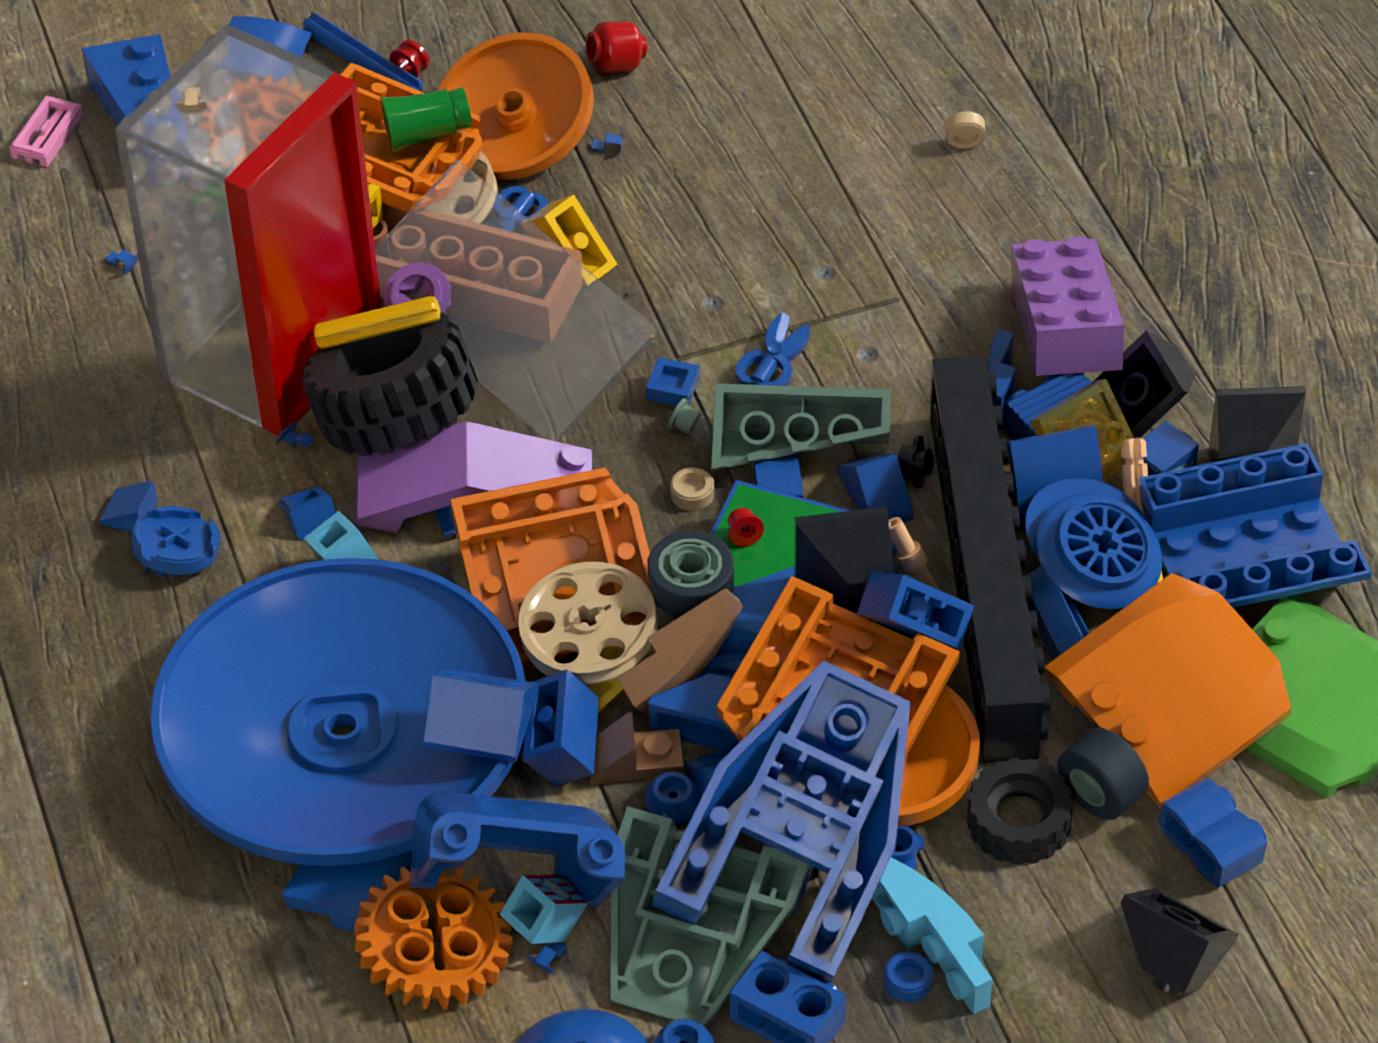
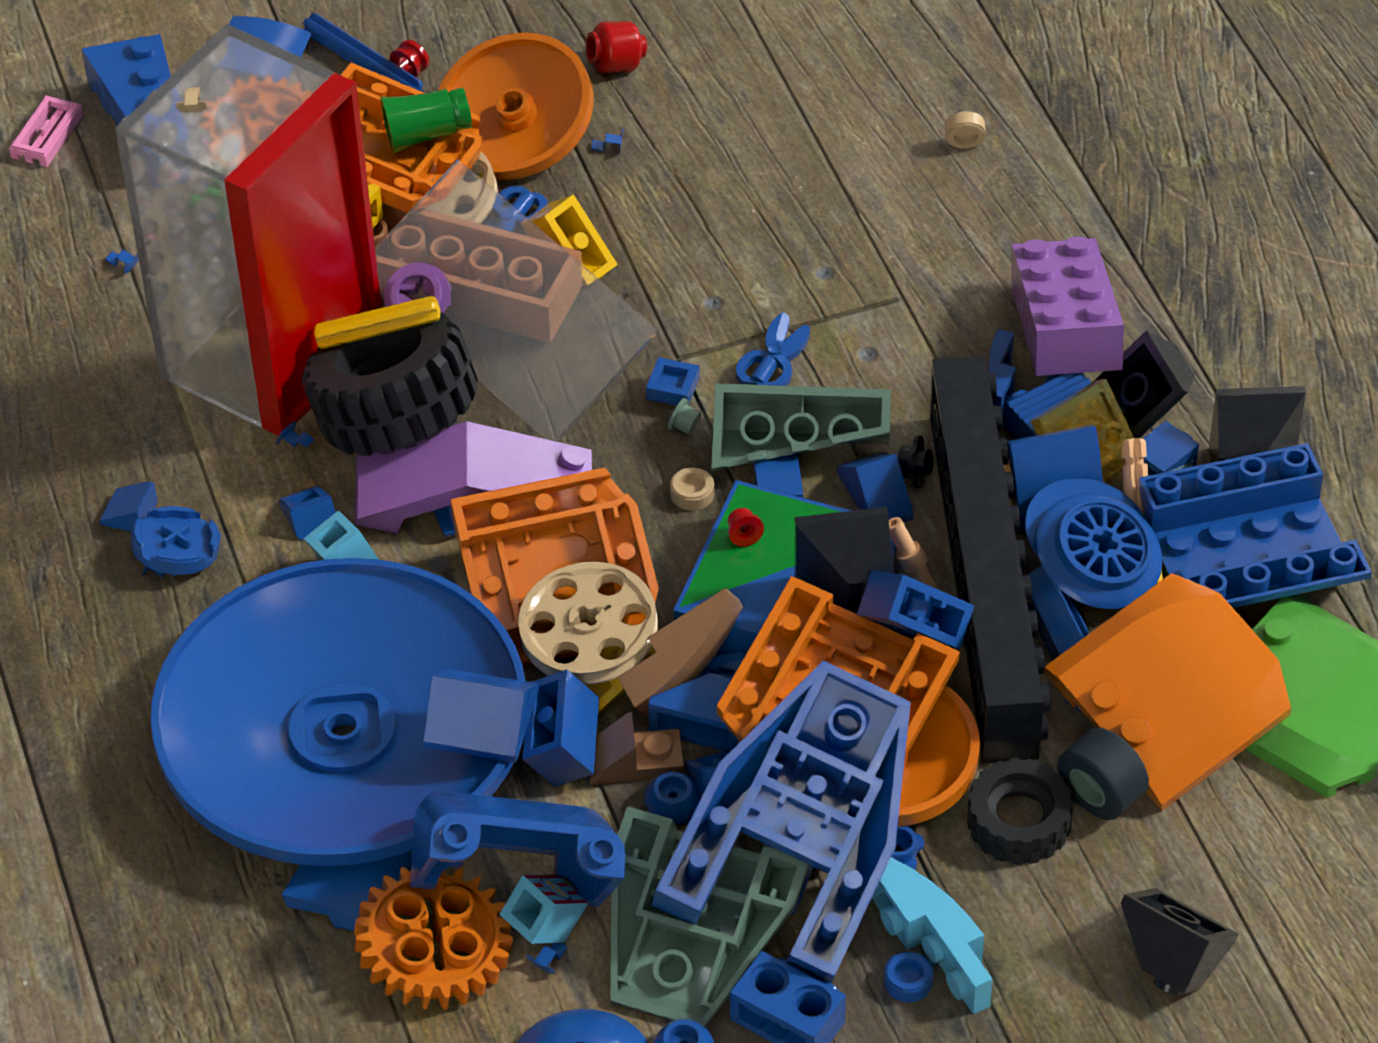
(688, 570): wheel -> none
(1213, 832): blue brick -> none

